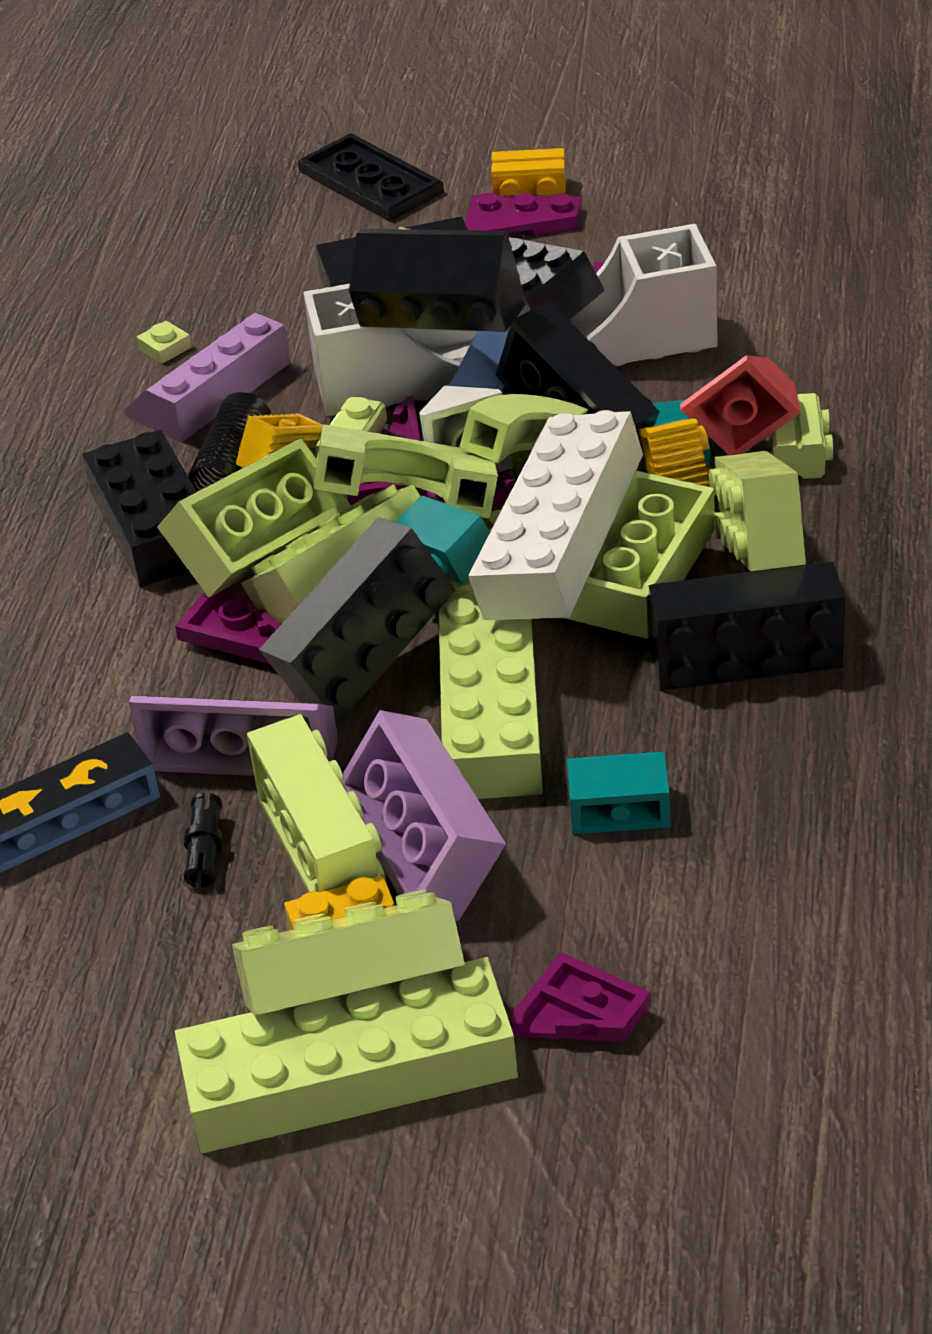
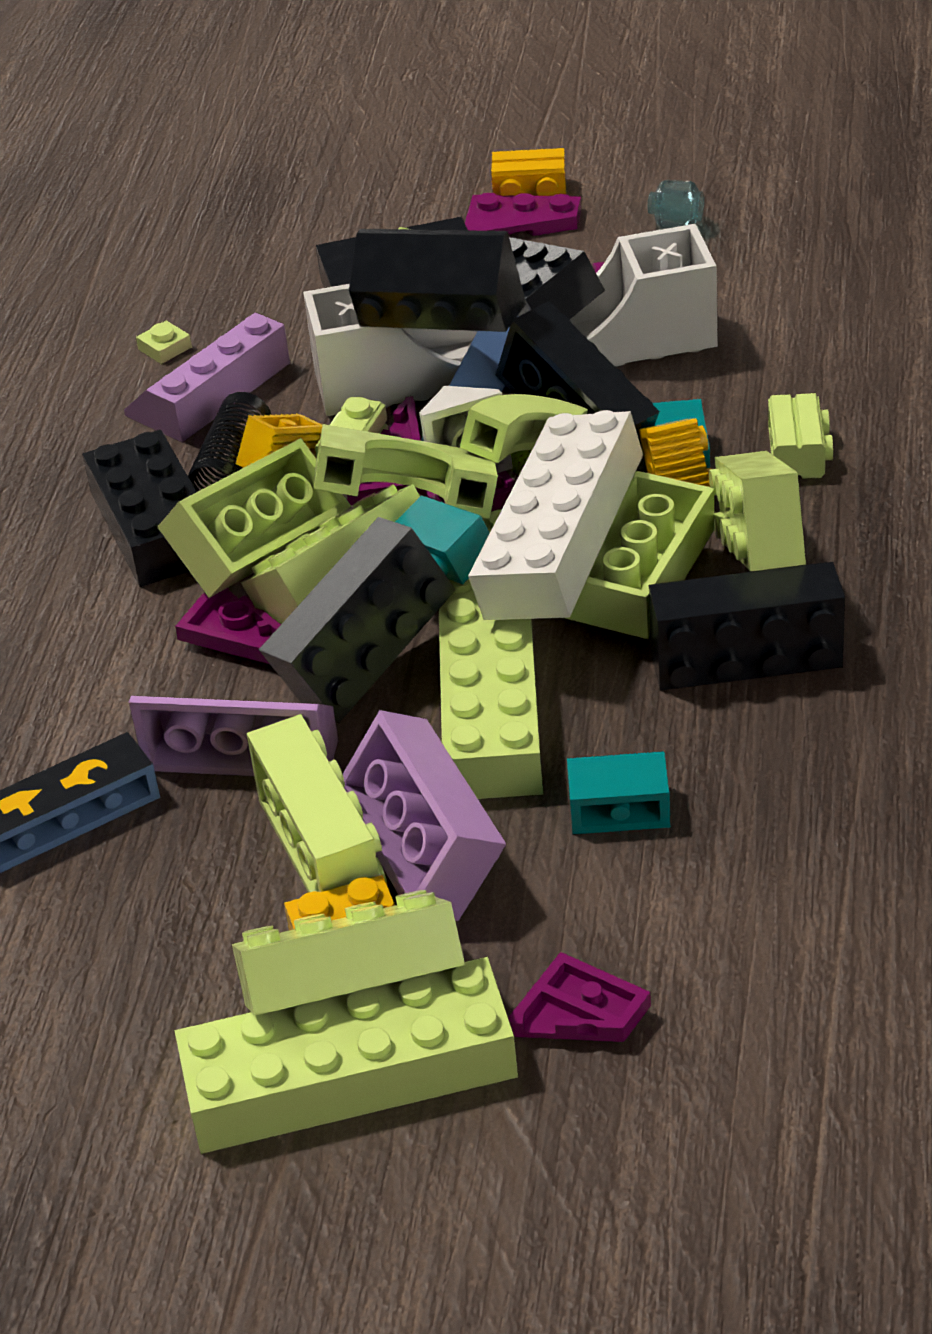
(203, 840): black pin -> none
(370, 177): black tile -> none
(676, 203): none -> clear light blue head
(744, 404): coral slope -> none

